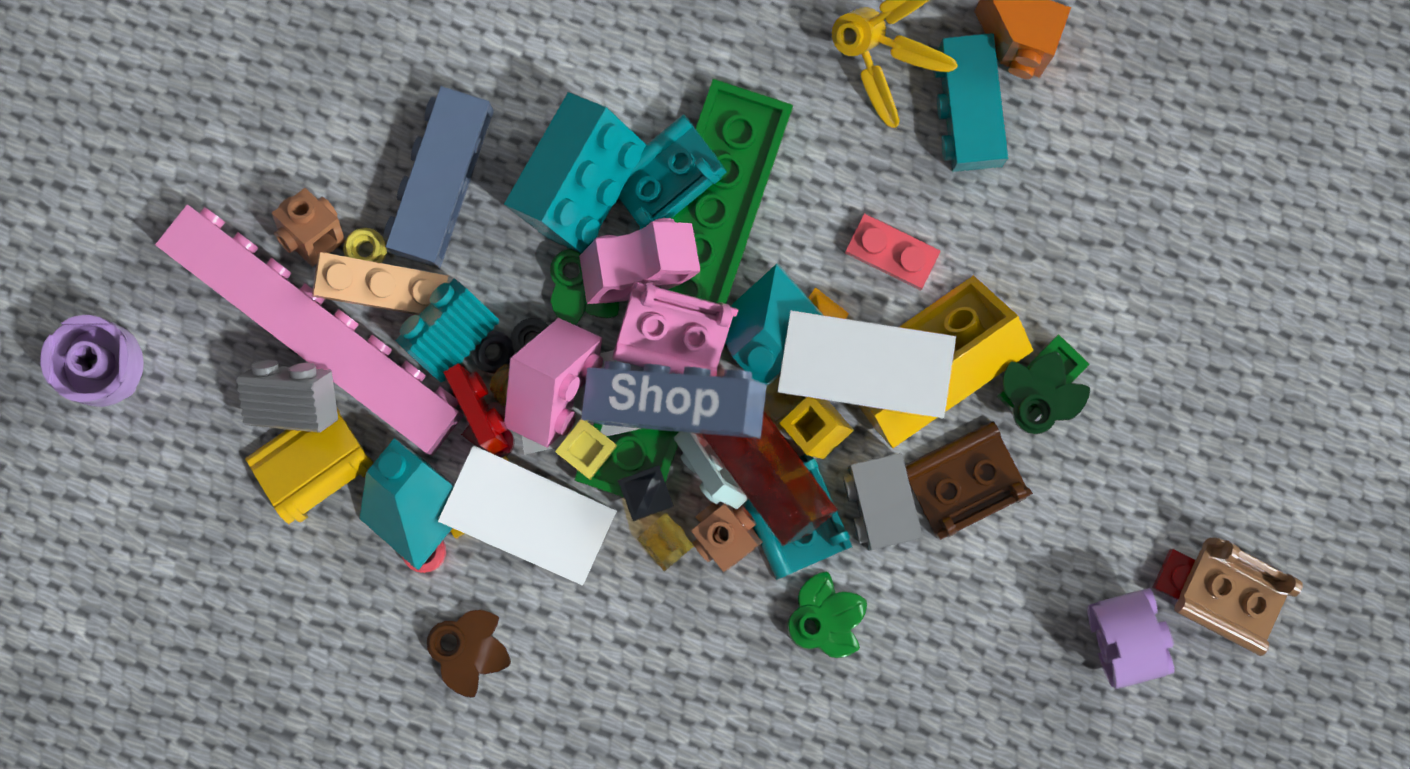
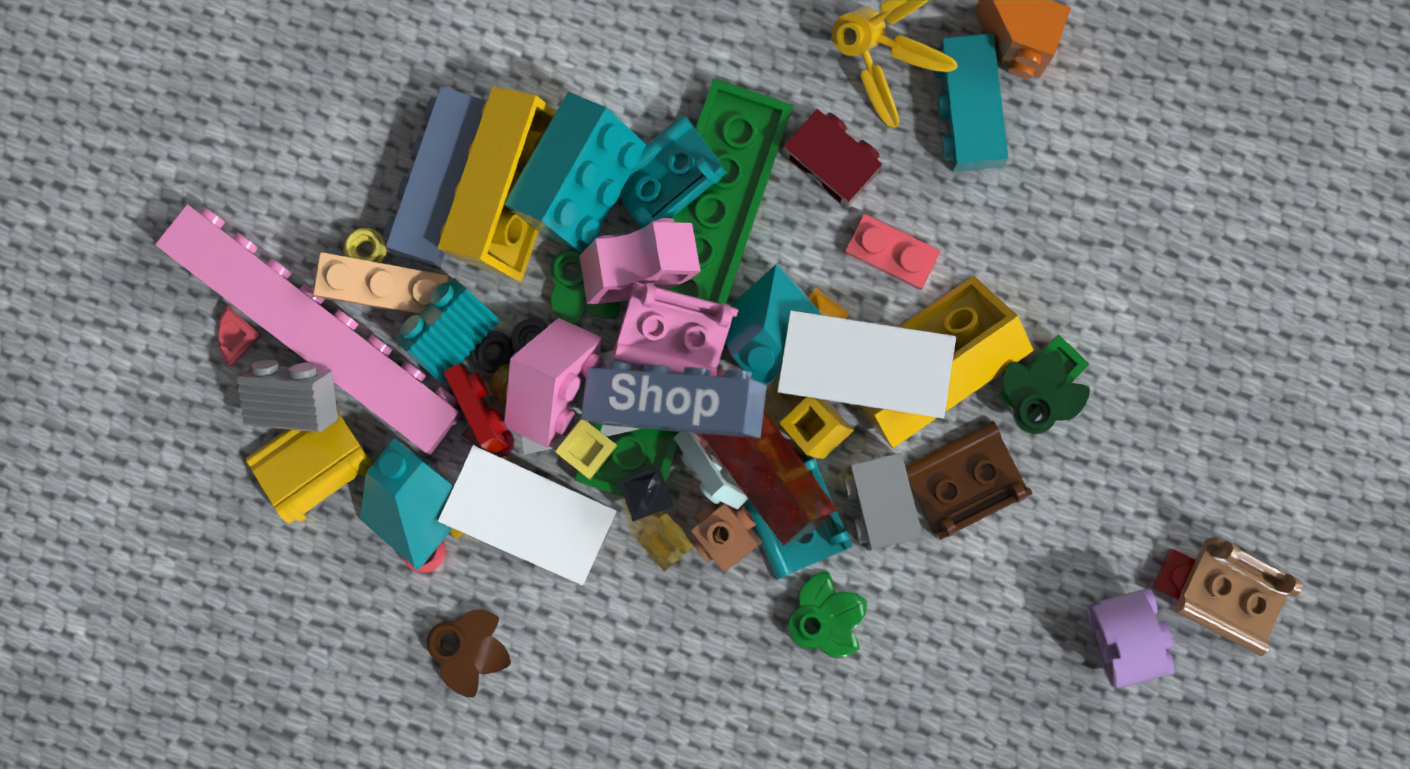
(83, 339): lavender brick -> none
(235, 336): none -> coral tile
(307, 226): nougat brick -> none
(479, 224): none -> yellow slope
(833, 157): none -> dark red brick

